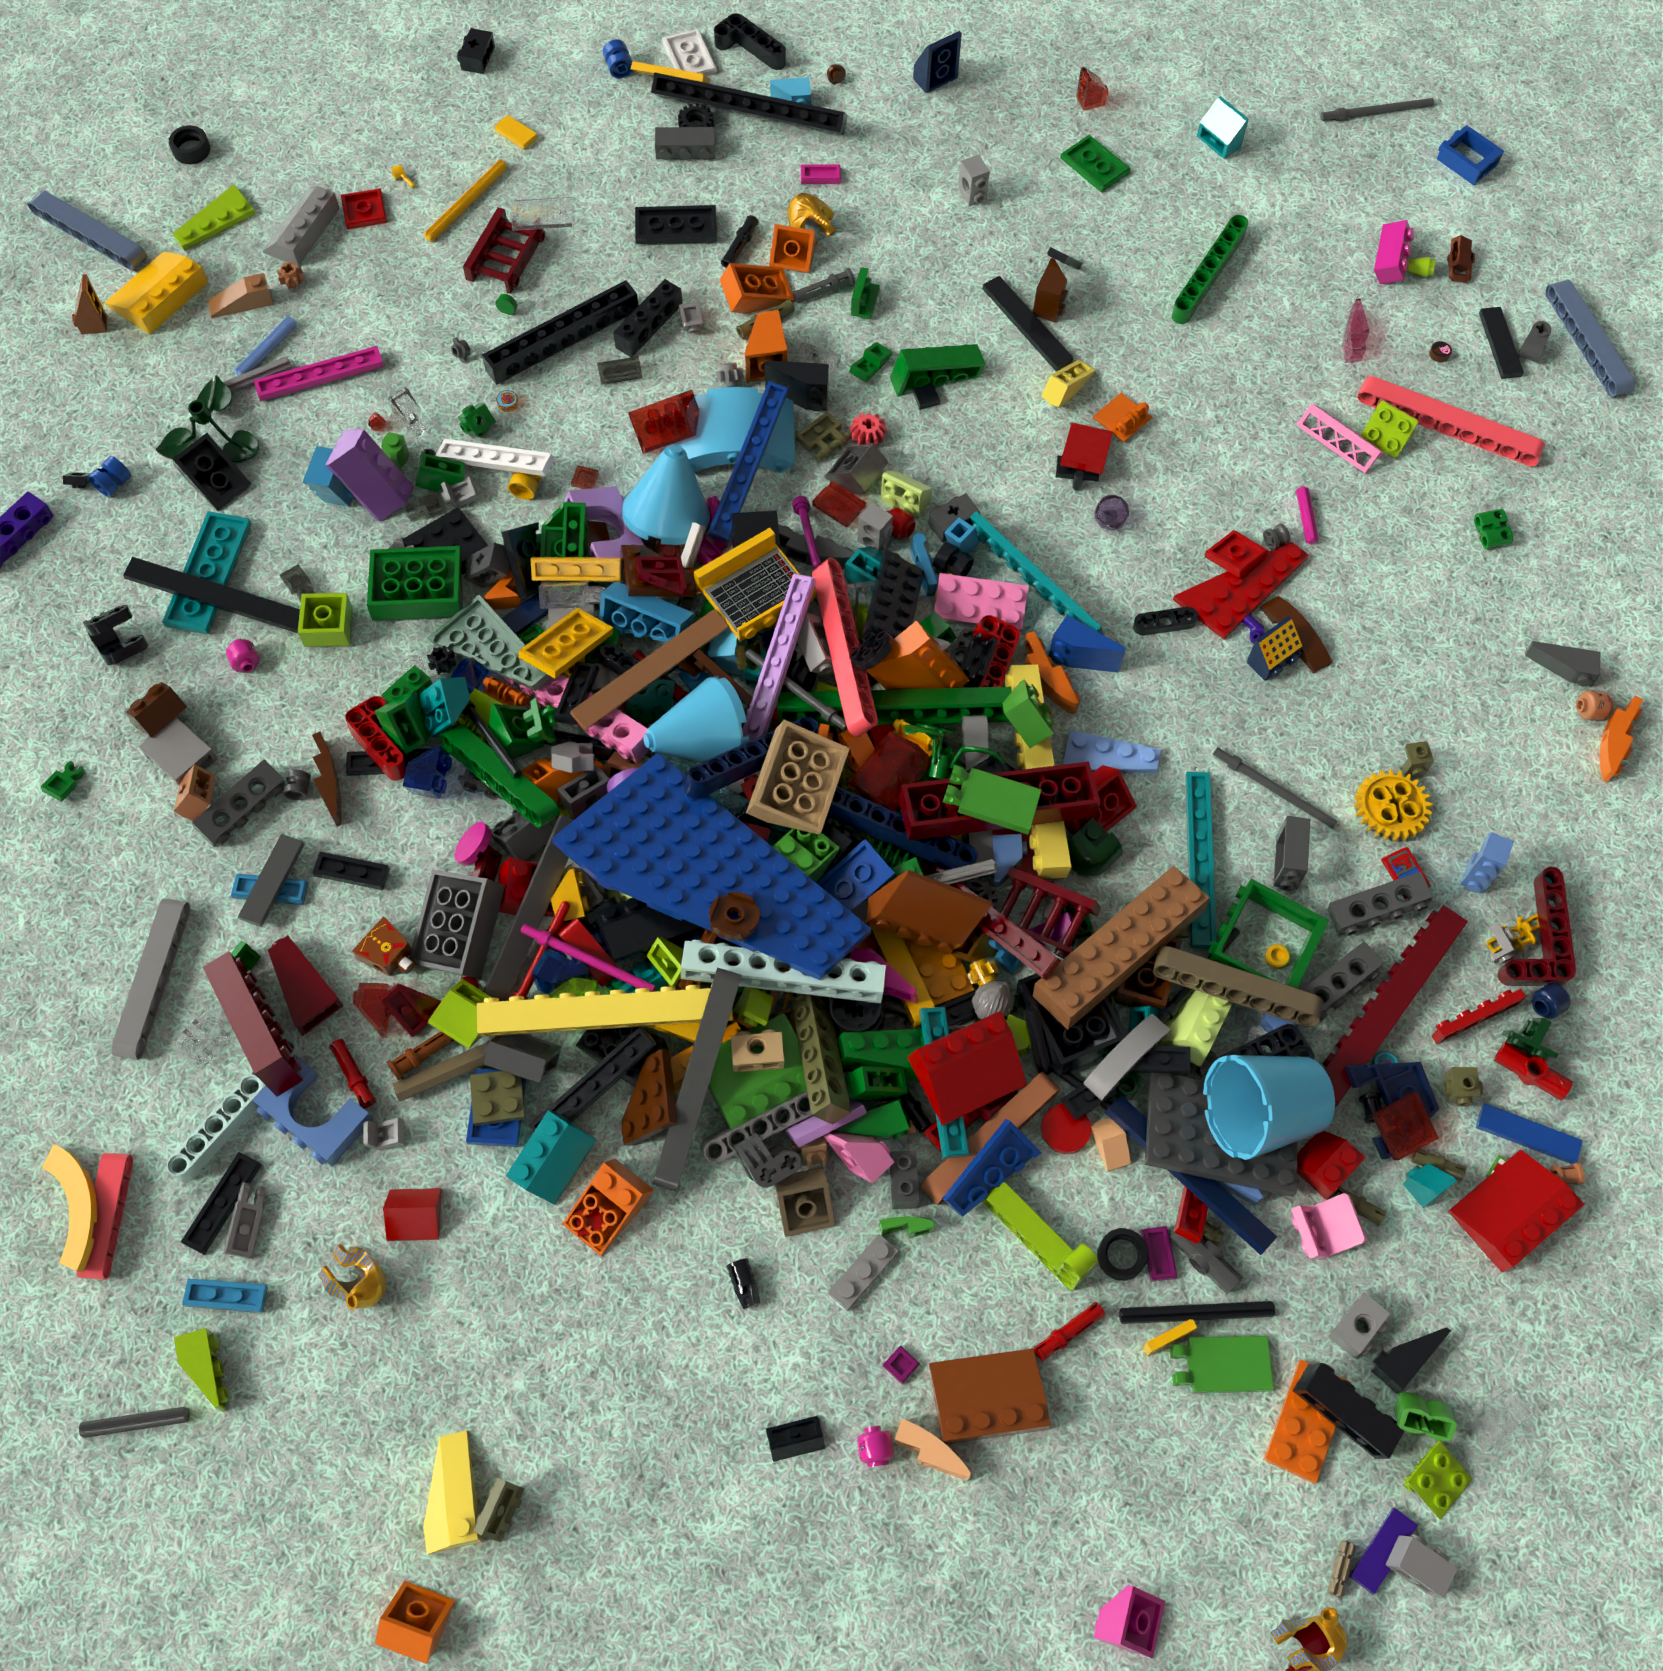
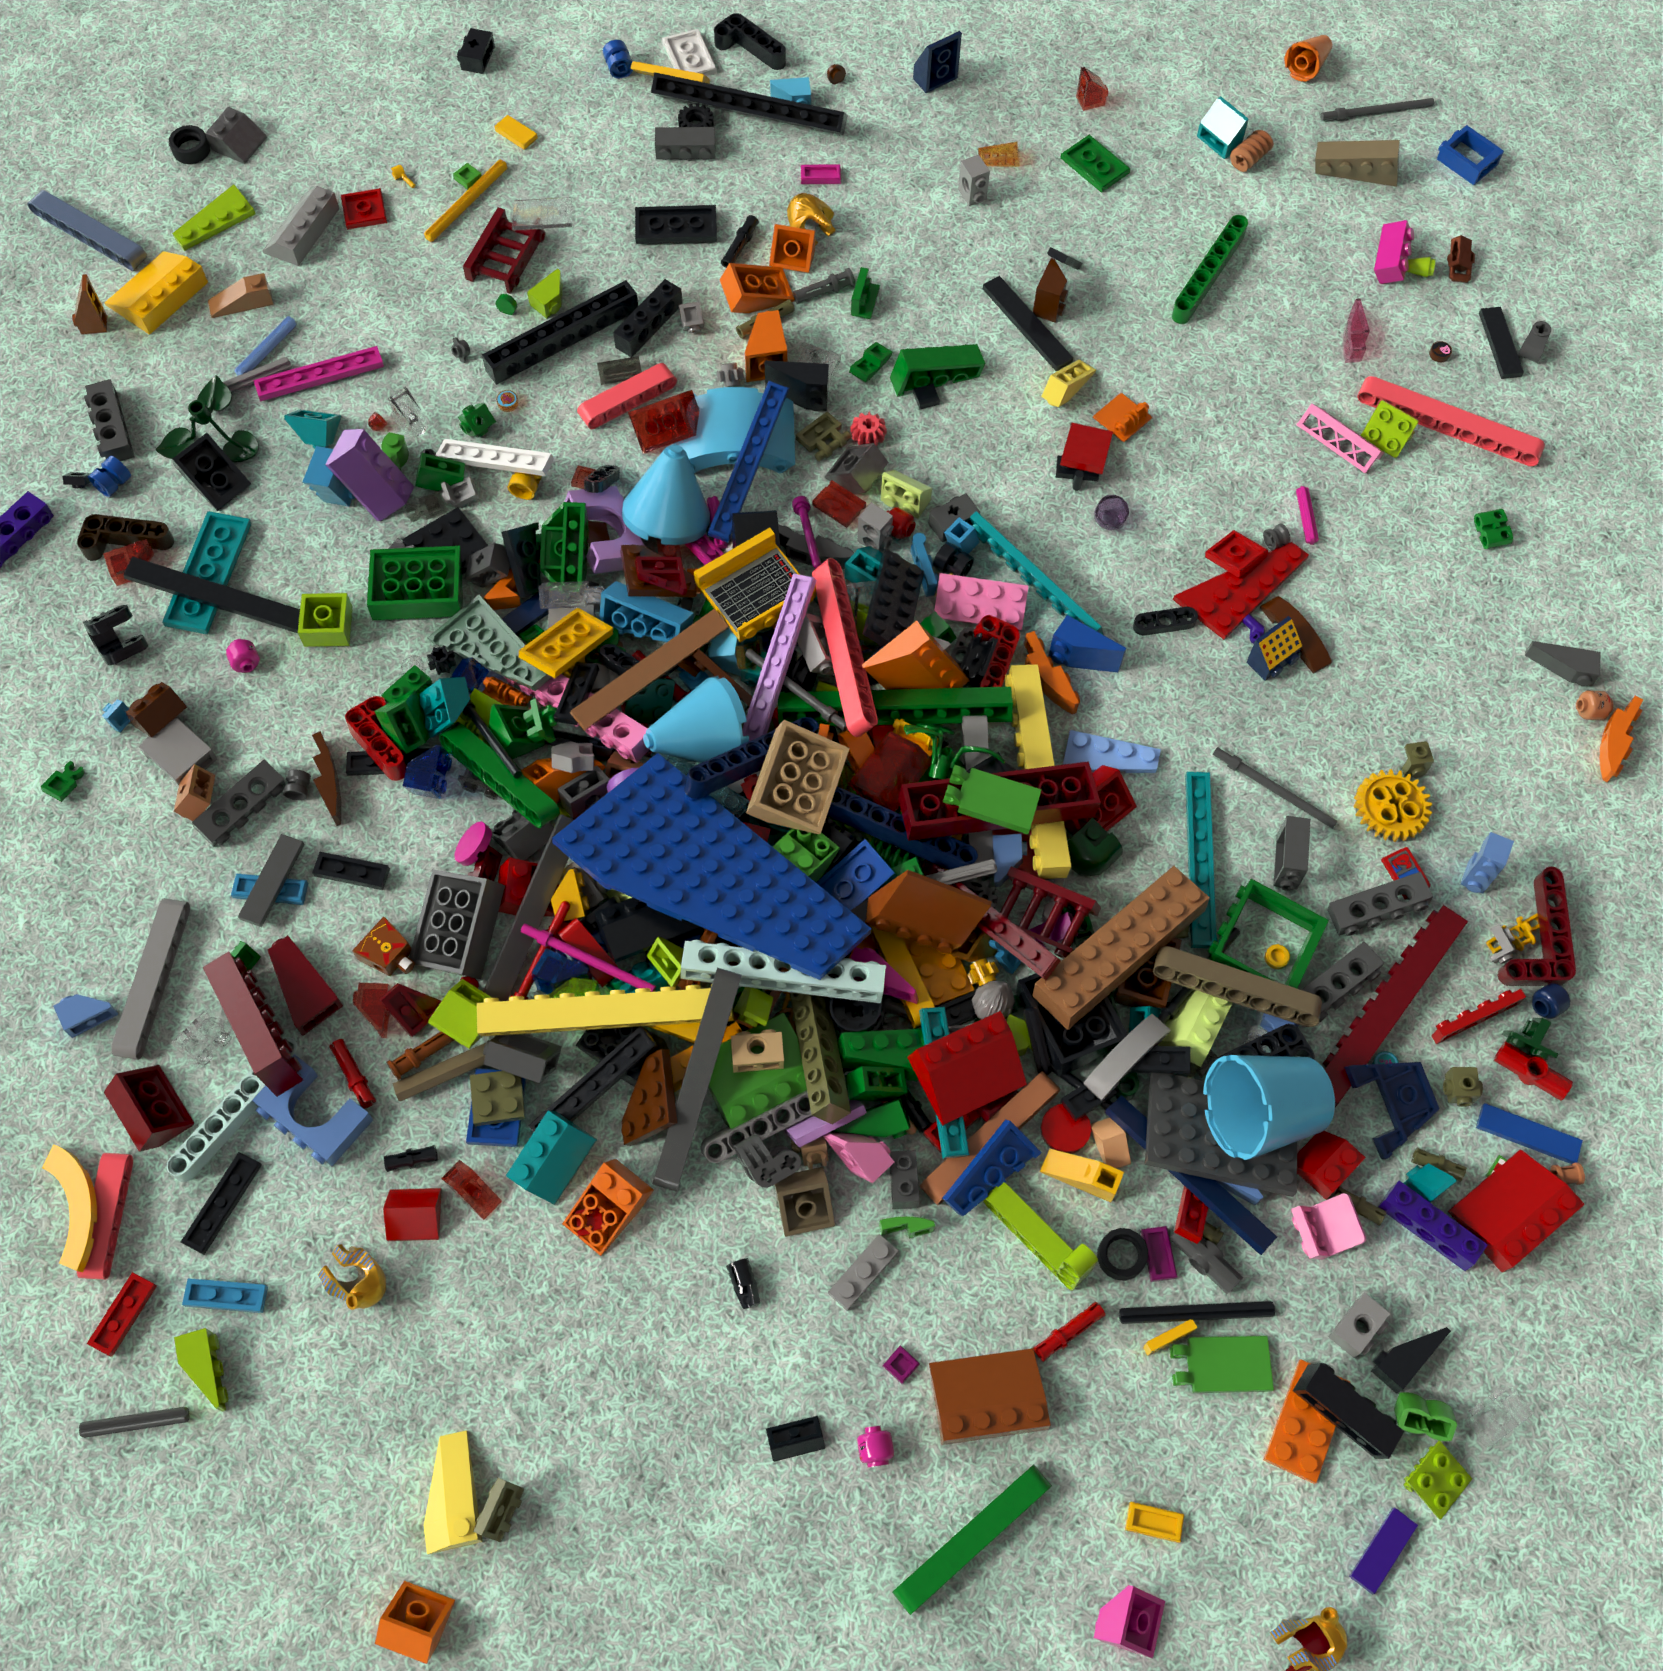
(82, 1013): none -> medium blue slope
(103, 530): none -> dark brown beam
(109, 421): none -> dark grey brick
(116, 715): none -> dark azure tile
(119, 558): none -> clear red slope
(121, 1314): none -> red plate
(148, 1106): none -> dark red slope
(235, 135): none -> flat silver slope
(244, 1223): light grey hinge -> none
(290, 275): nougat gear -> none
(297, 581): clear smoke plate -> none
(314, 427): none -> teal slope
(383, 1134): light grey bracket -> none
(410, 1158): none -> black pin
(467, 175): none -> bright green plate
(471, 1189): none -> clear red slope
(547, 294): none -> lime slope
(576, 569): yellow tile -> none
(601, 478): none -> black beam
(626, 395): none -> coral beam
(692, 545): white tile -> none
(734, 929): reddish brown plate -> none
(873, 650): black tile -> none
(931, 1450): light nougat slope -> none
(971, 1539): none -> green beam
(1011, 153): none -> clear orange slope
(1028, 714): bright green slope -> none
(1083, 1173): none -> yellow slope
(1154, 1522): none -> yellow tile
(1251, 150): none -> nougat piece
(1307, 57): none -> orange cone
(1341, 1569): dark tan axle -> none
(1359, 160): none -> dark tan wedge
(1371, 1104): black bush -> none
(1405, 1126): clear red plate -> none
(1421, 1565): light grey brick -> none
(1432, 1226): none -> dark purple brick
(1590, 338): sand blue beam -> none

